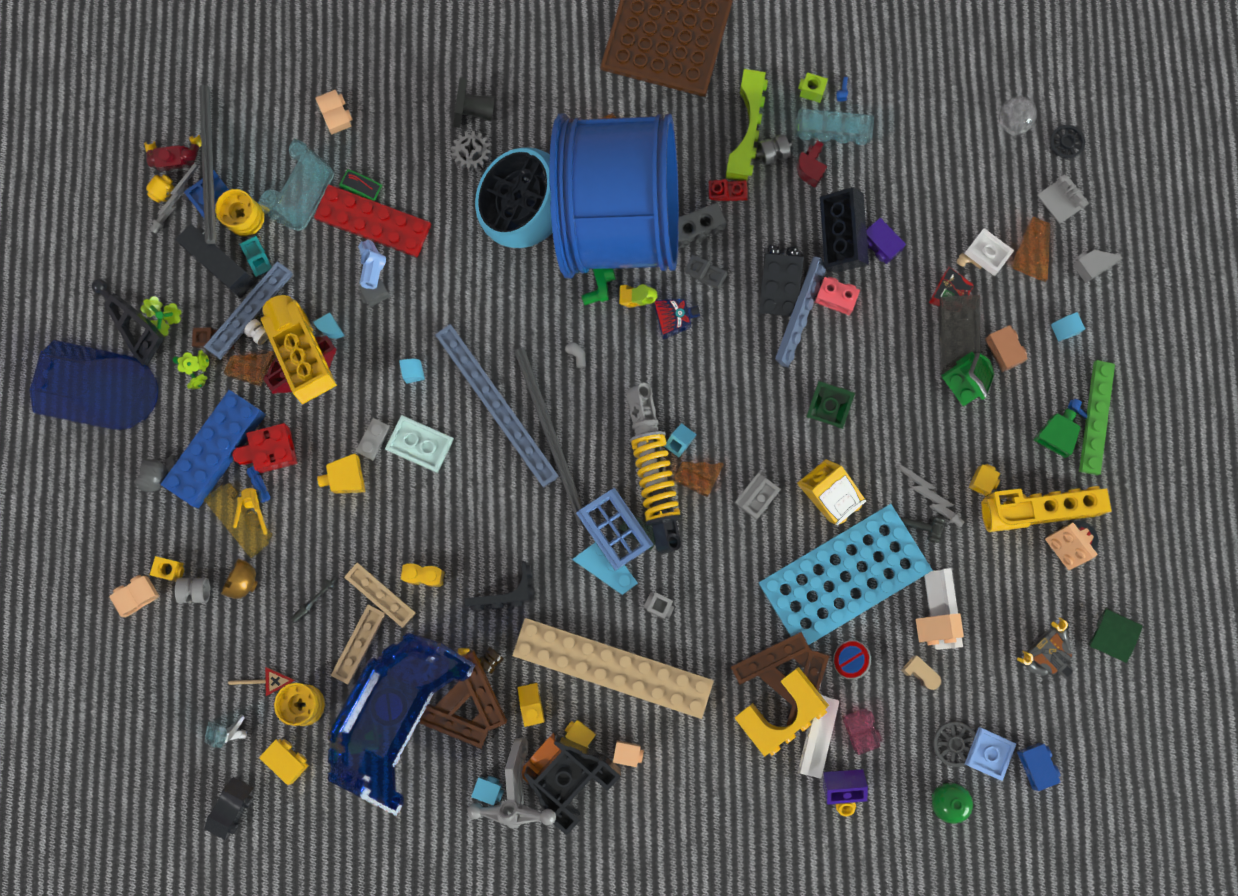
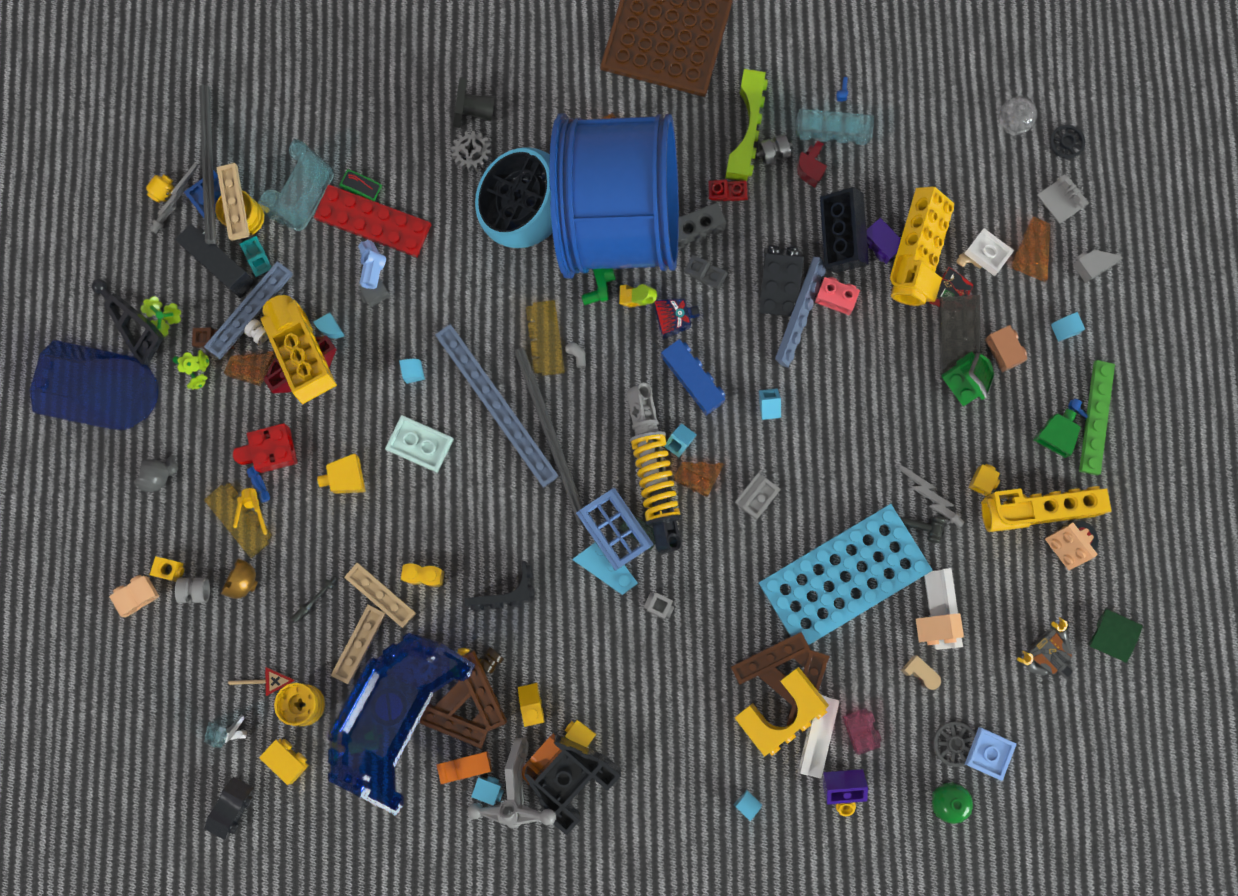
(173, 156): dark red torso -> none
(212, 449): blue brick -> none
(233, 201): none -> tan plate
(333, 111): light nougat brick -> none
(373, 439): light grey plate -> none
(464, 767): none -> orange piece
(548, 338): none -> clear yellow windscreen
(613, 668): tan brick -> none
(628, 754): light nougat brick -> none
(692, 377): none -> blue brick
(748, 805): none -> medium azure brick
(770, 404): none -> medium azure brick
(816, 81): lime brick -> none
(830, 404): dark green slope -> none
(832, 491): slope -> none
(852, 659): piece -> none
(921, 247): none -> yellow brick
(1039, 766): blue brick -> none

